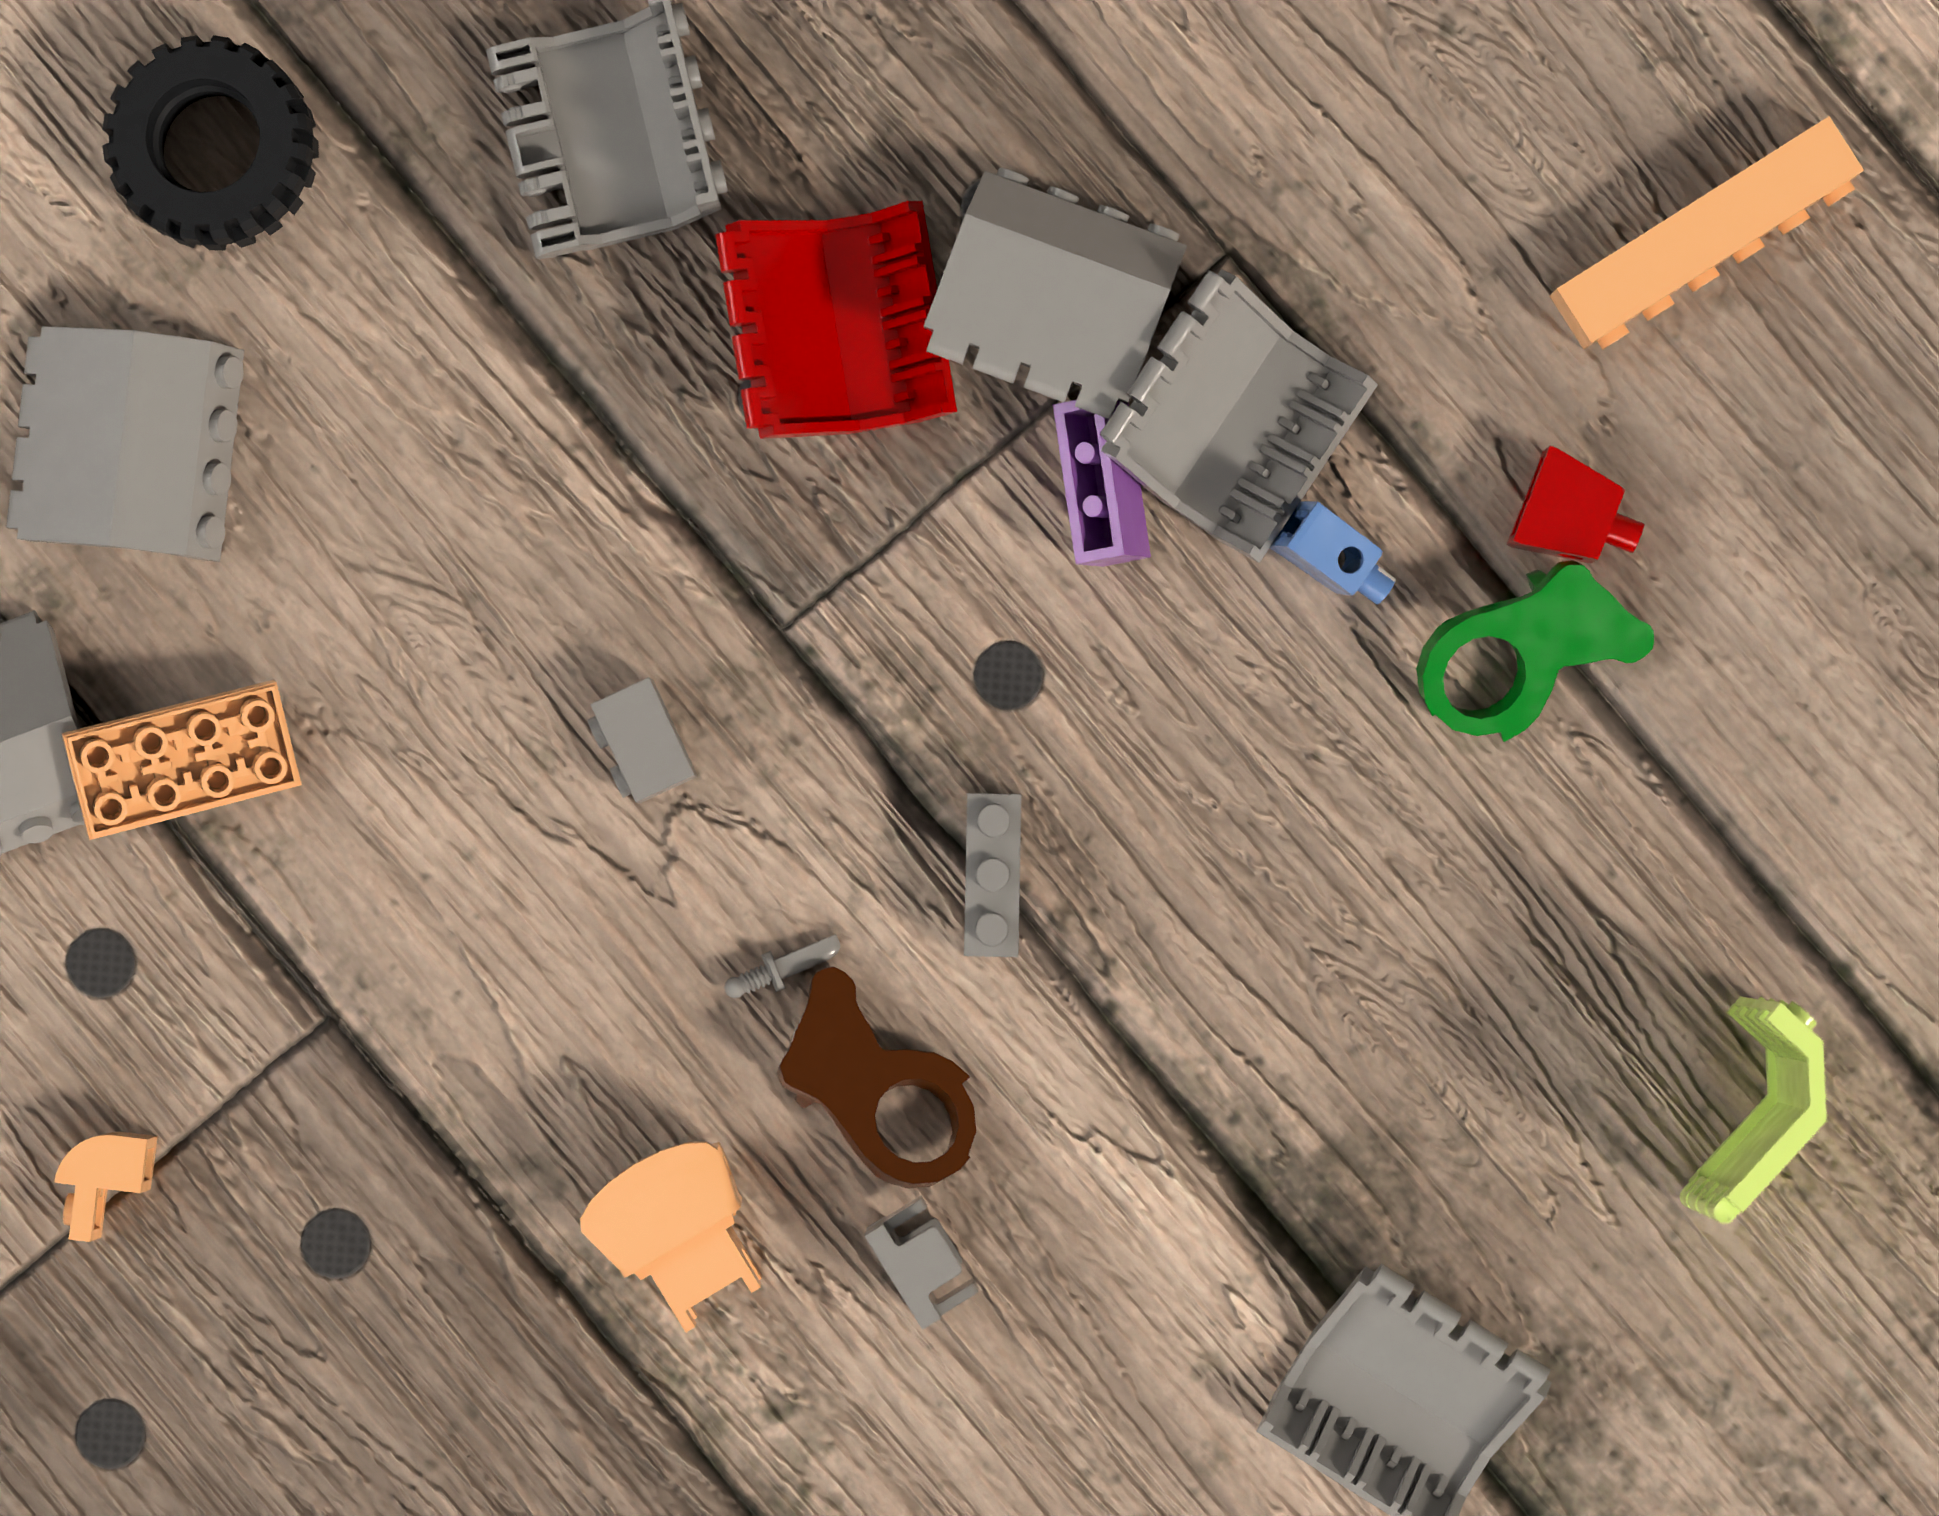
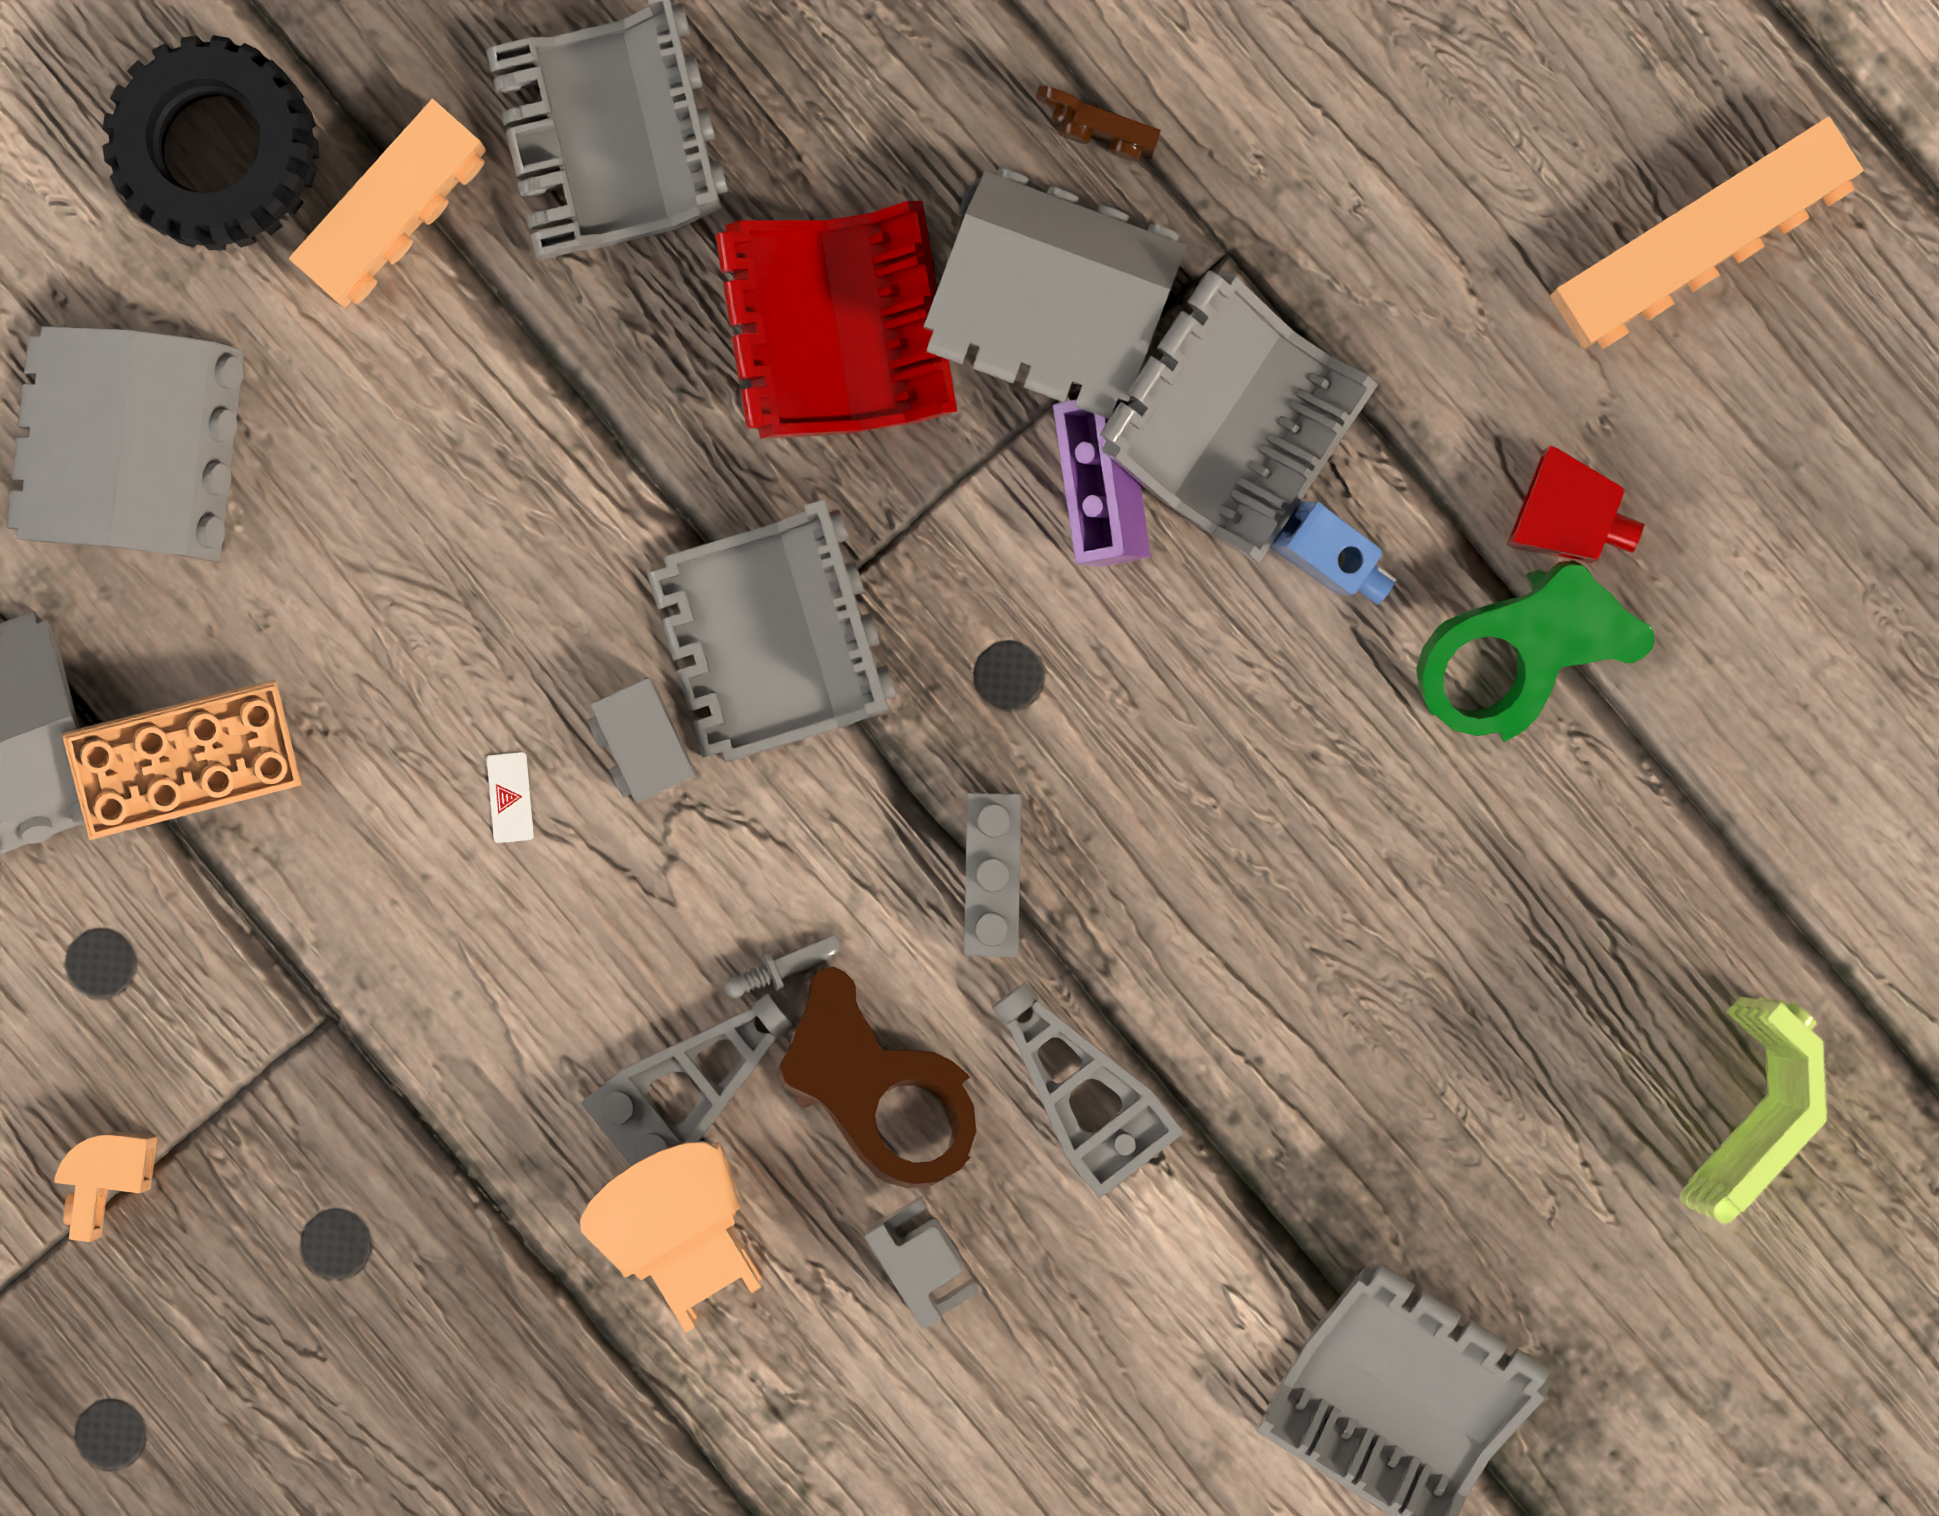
(389, 205): none -> light nougat brick
(510, 797): none -> white sticker
(634, 1121): none -> light grey plate
(772, 635): none -> light grey hinge
(1083, 121): none -> reddish brown hinge
(1123, 1142): none -> light grey plate

